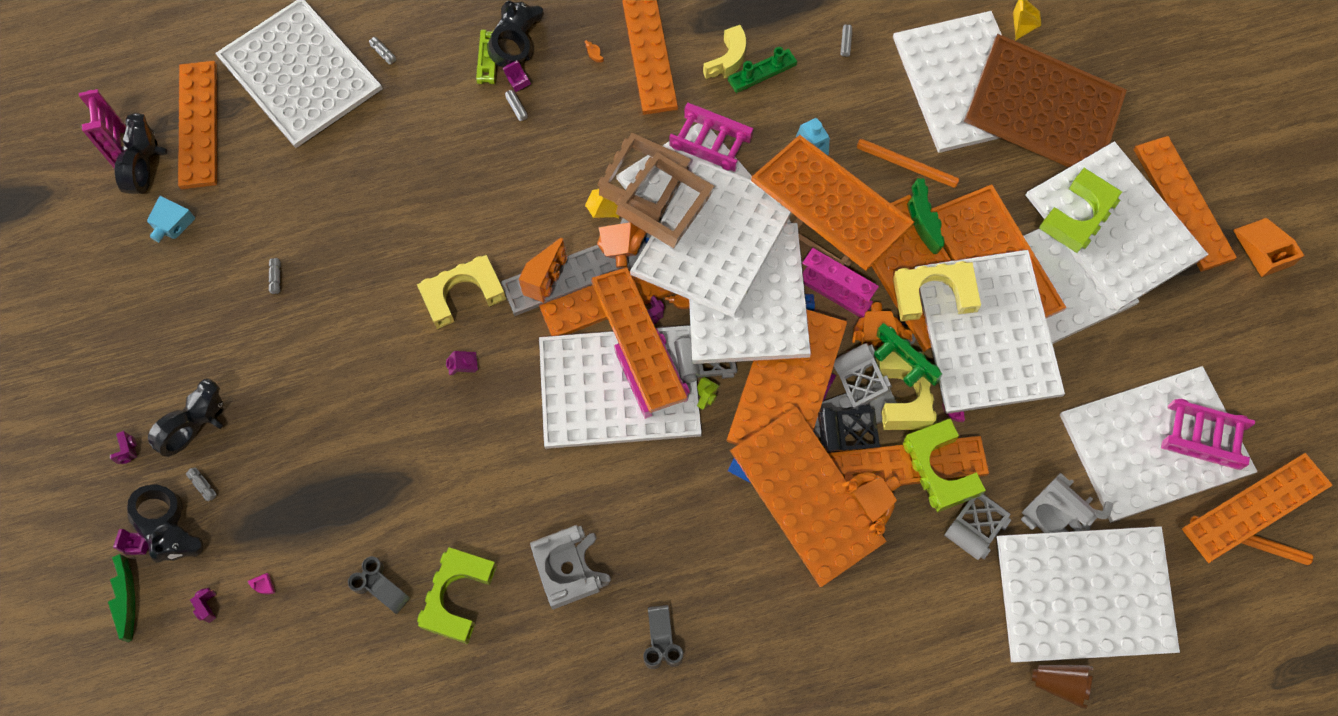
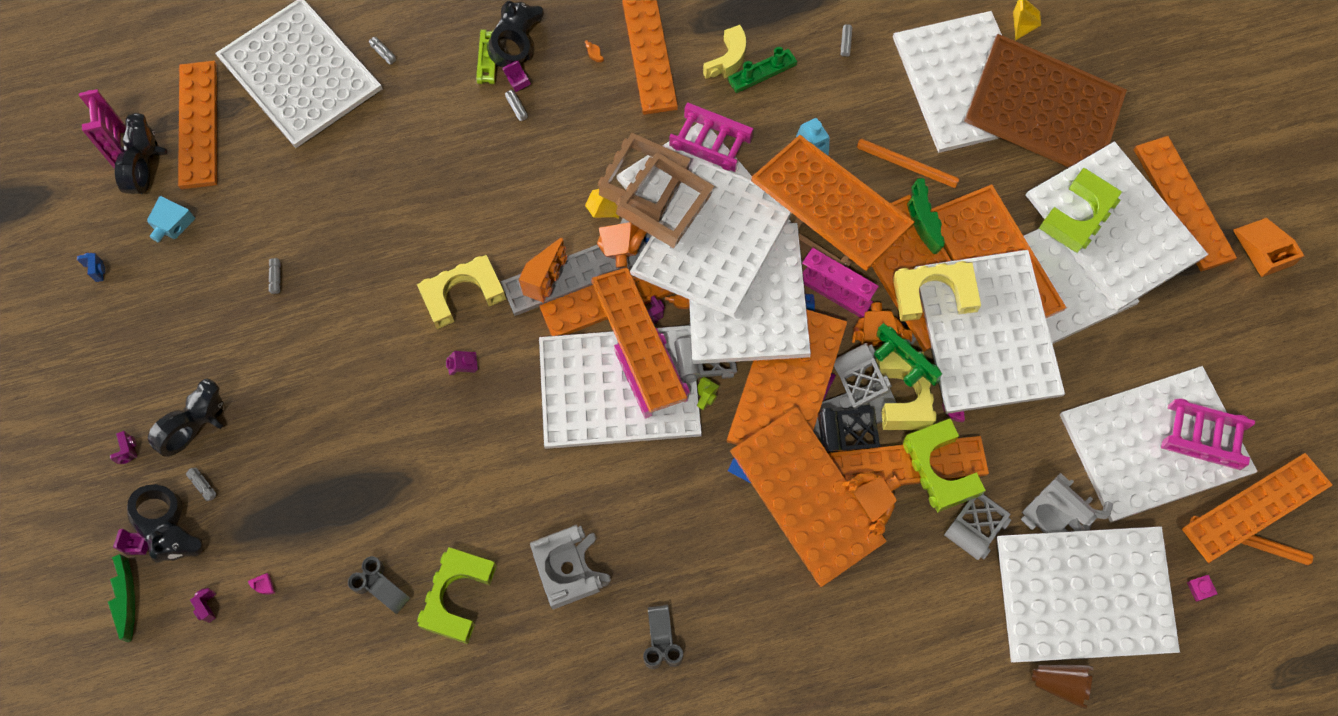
(95, 265): none -> blue bracket
(1202, 588): none -> dark pink plate

